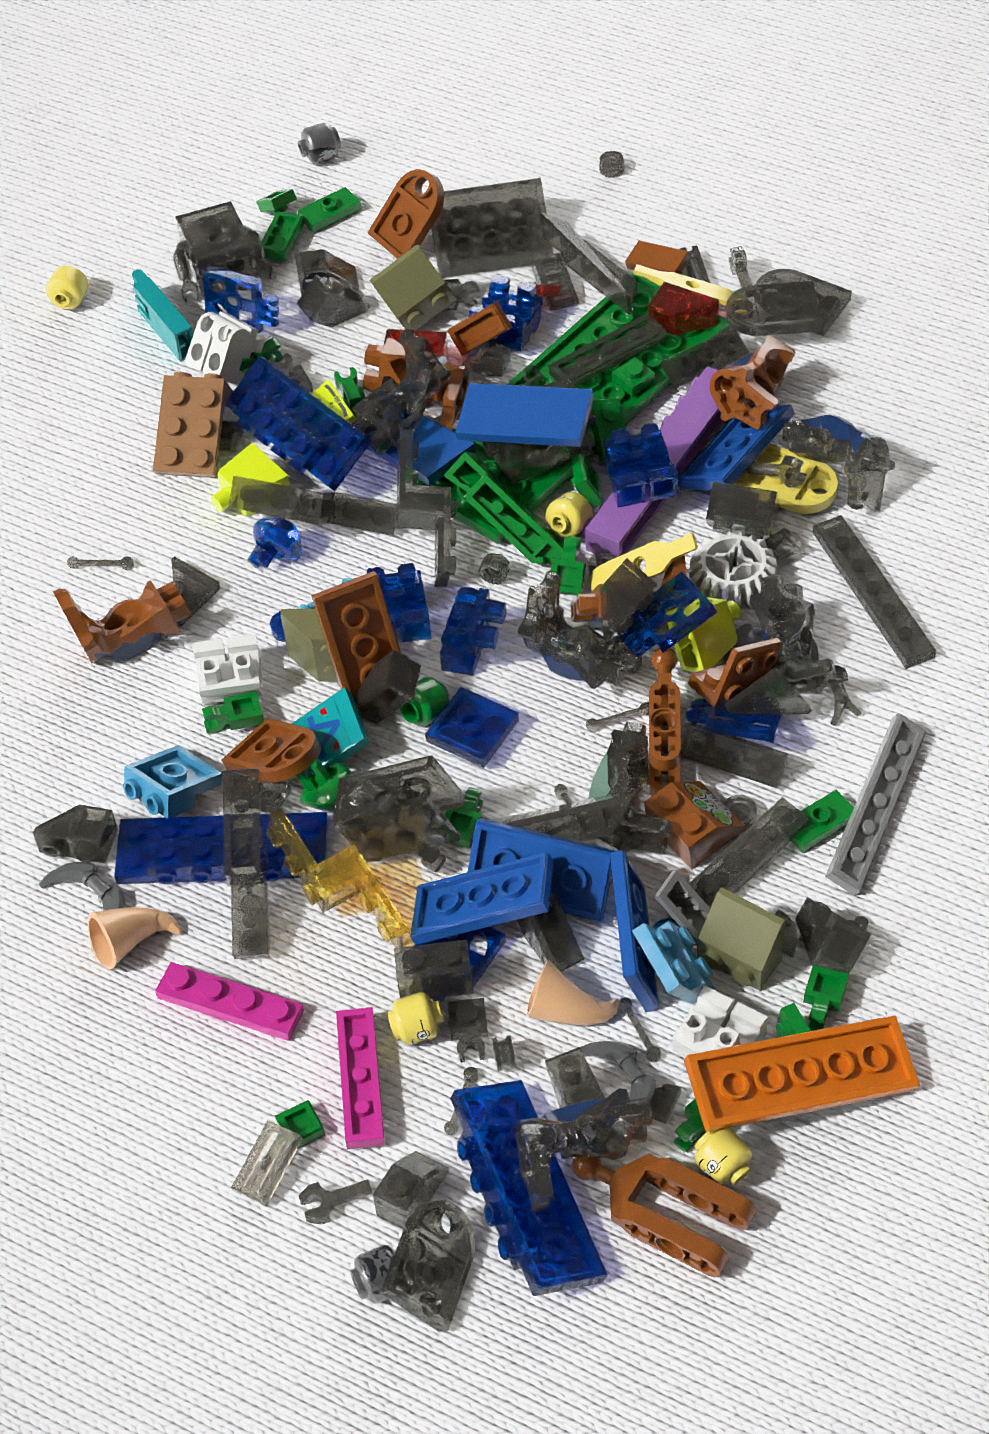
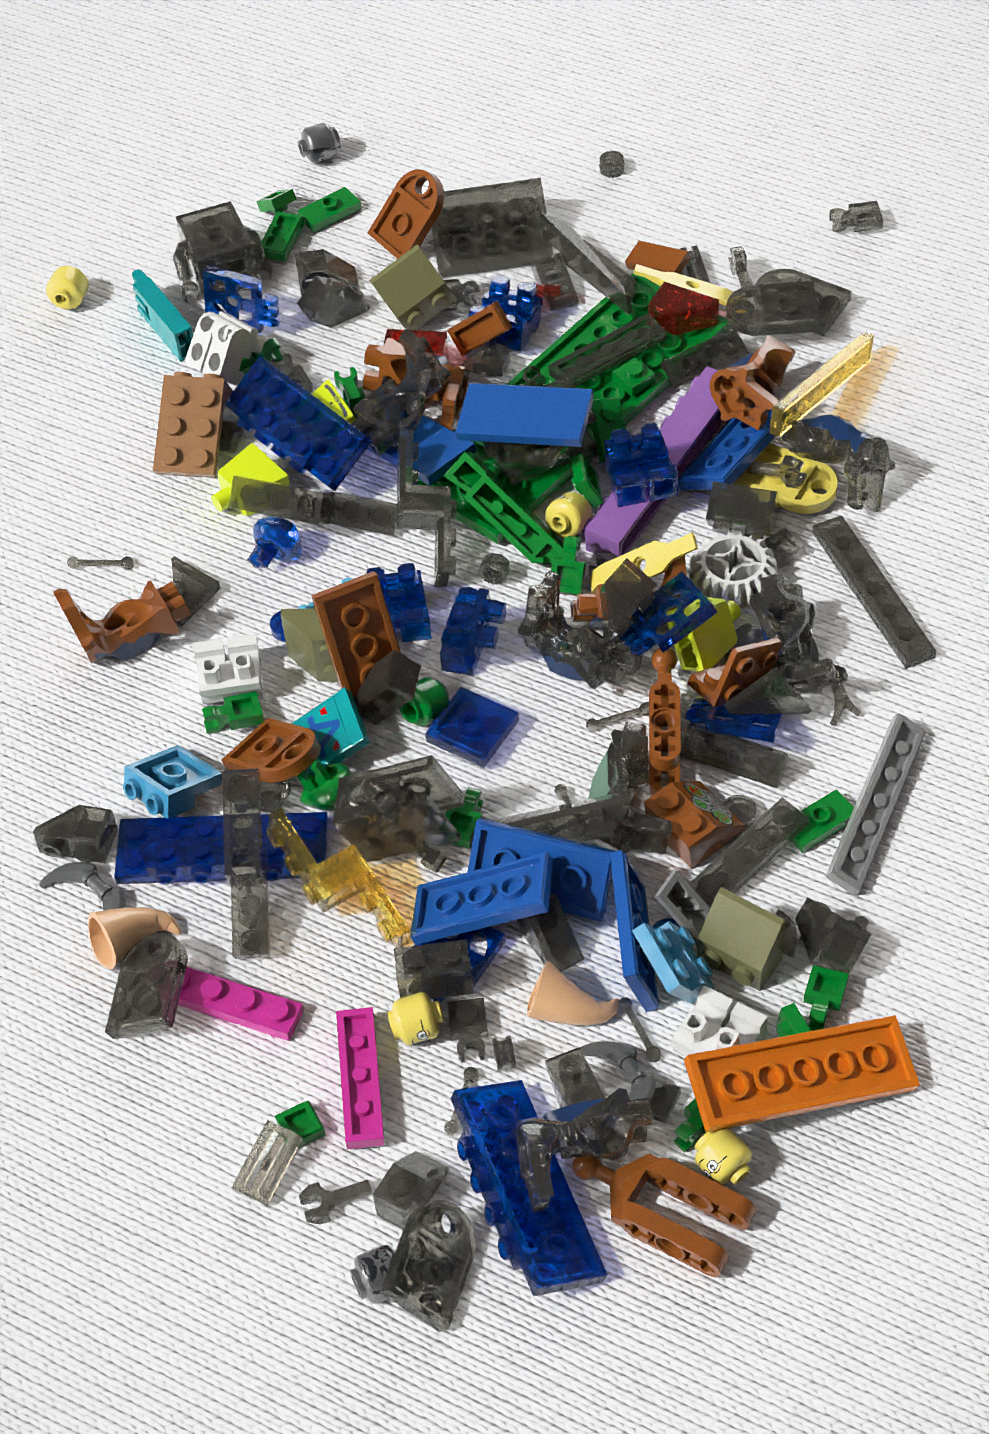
(148, 987): none -> clear smoke plate
(821, 384): none -> clear yellow tile
(859, 216): none -> clear smoke plate

